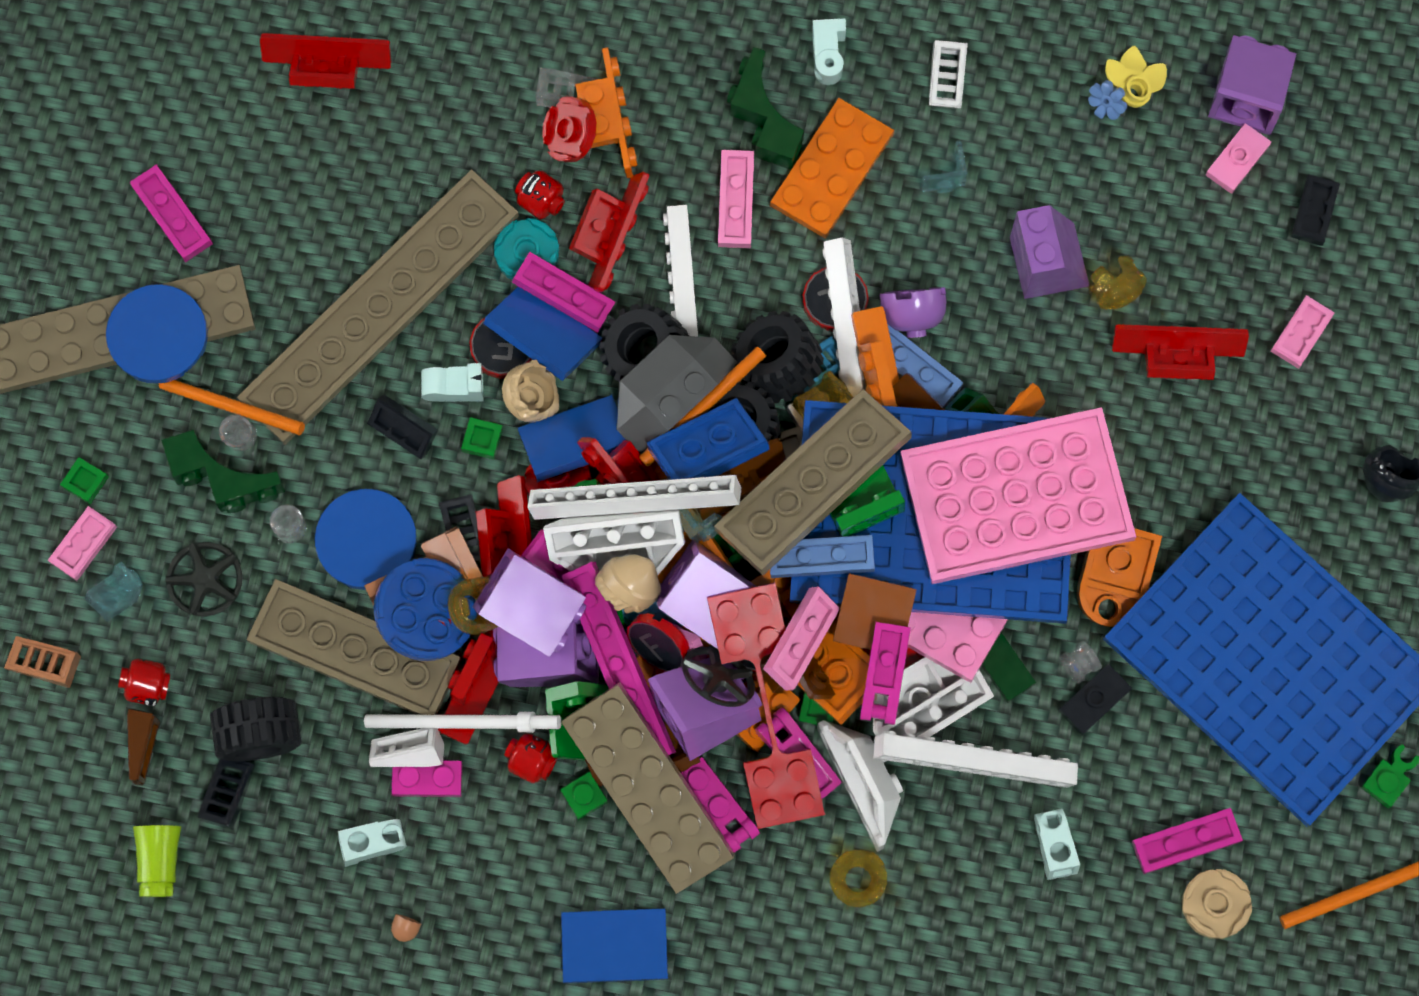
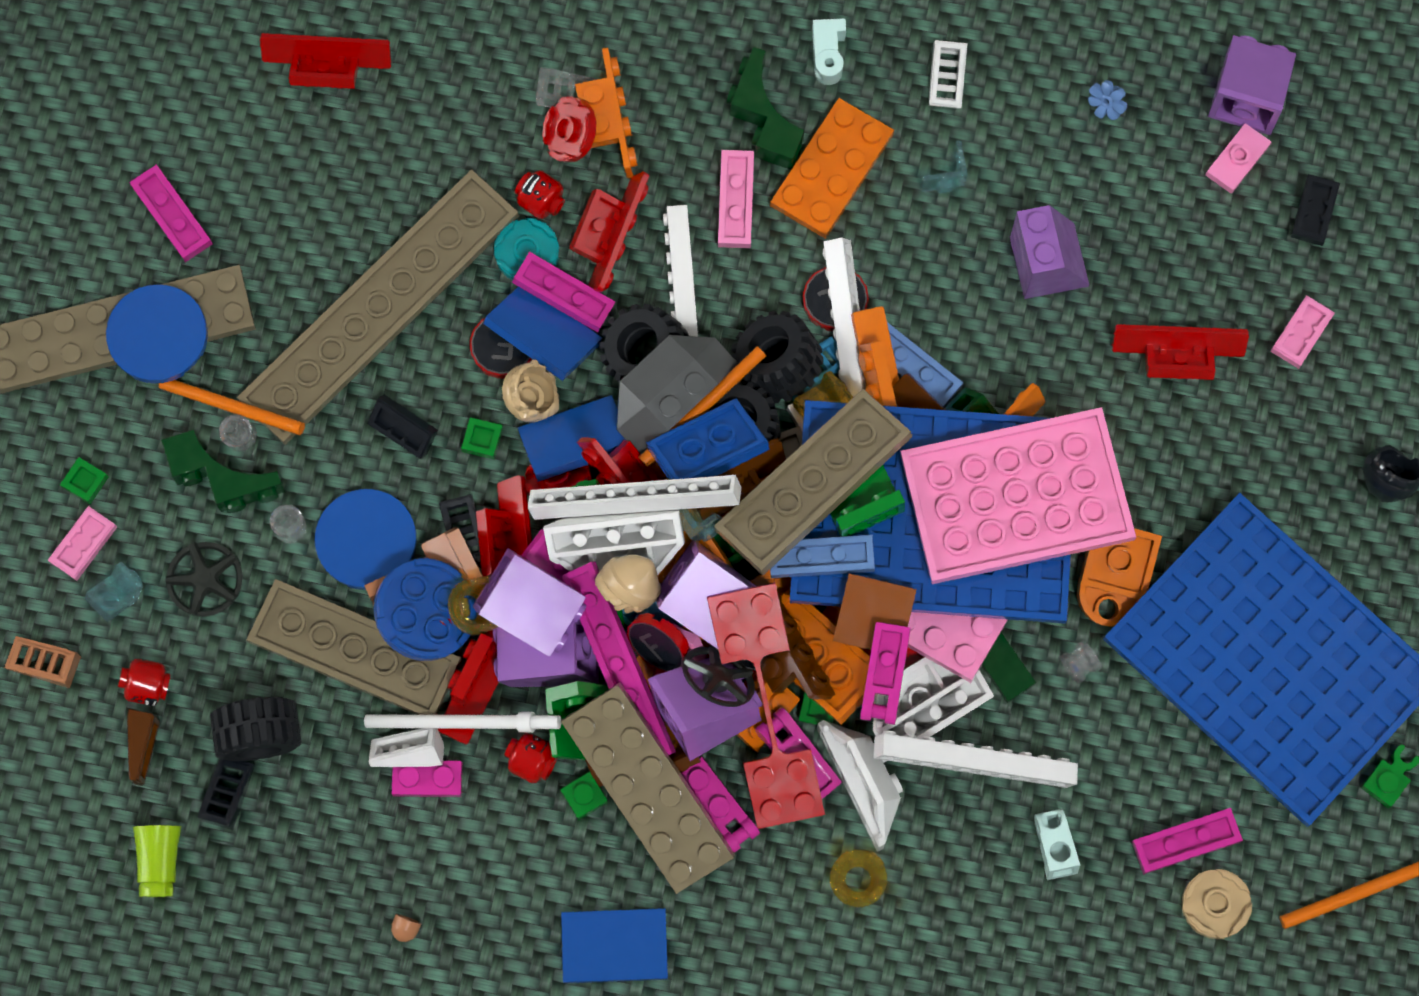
(371, 841): light aqua leg -> none
(453, 383): light aqua leg -> none
(801, 638): bright pink plate -> none
(914, 309): medium lavender cylinder -> none
(1095, 699): black plate -> none
(1119, 291): clear yellow piece -> none
(1134, 74): light yellow plate -> none

